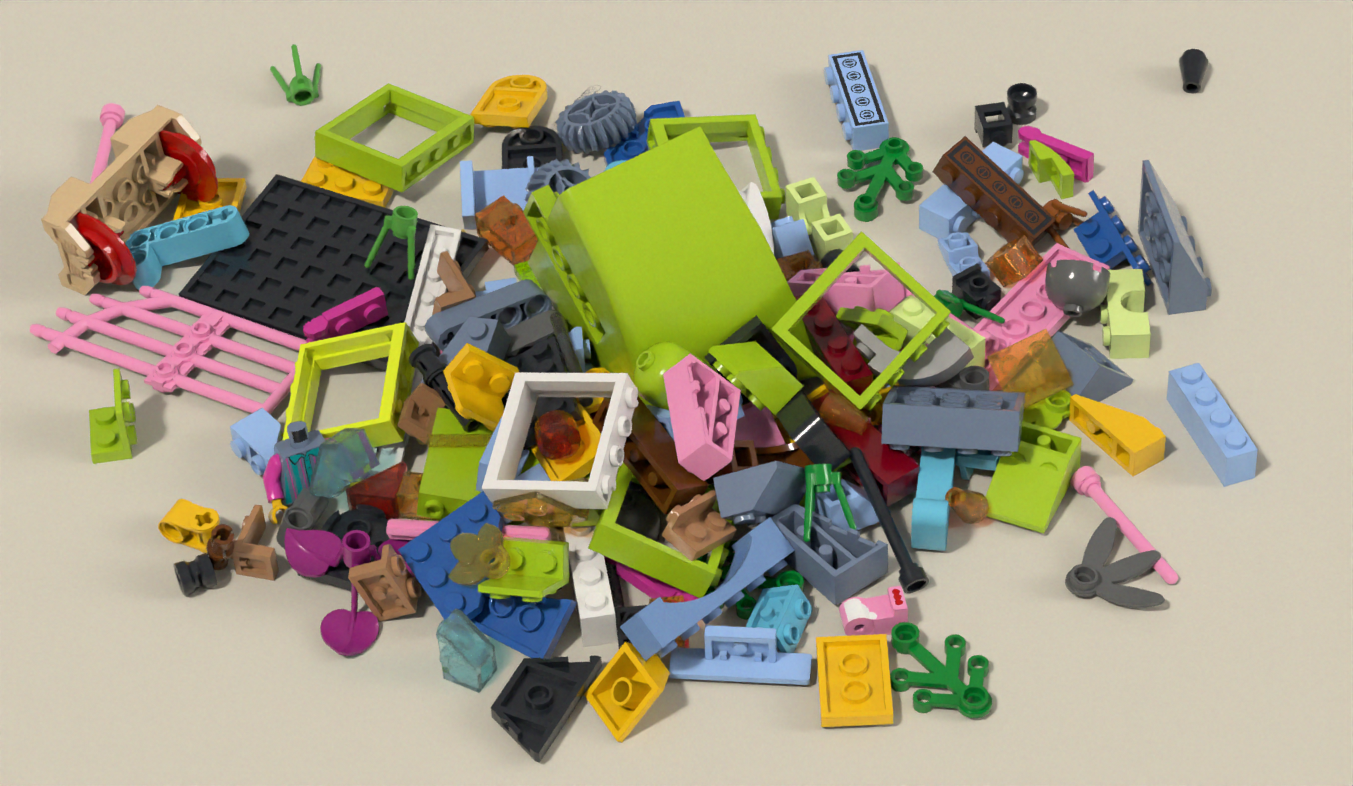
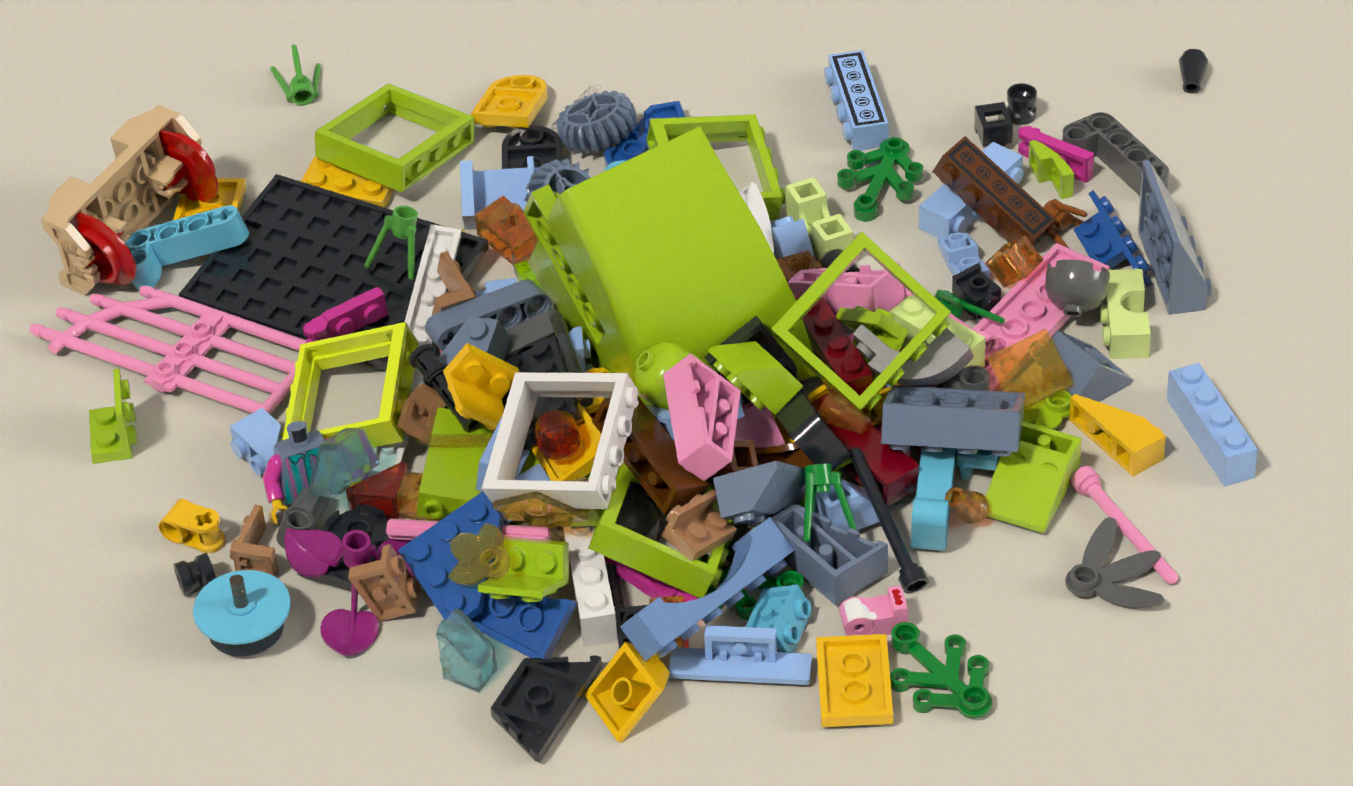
(112, 118): bright pink piece -> none
(220, 546): reddish brown pin -> none
(242, 611): none -> medium azure piece
(1114, 147): none -> dark grey beam

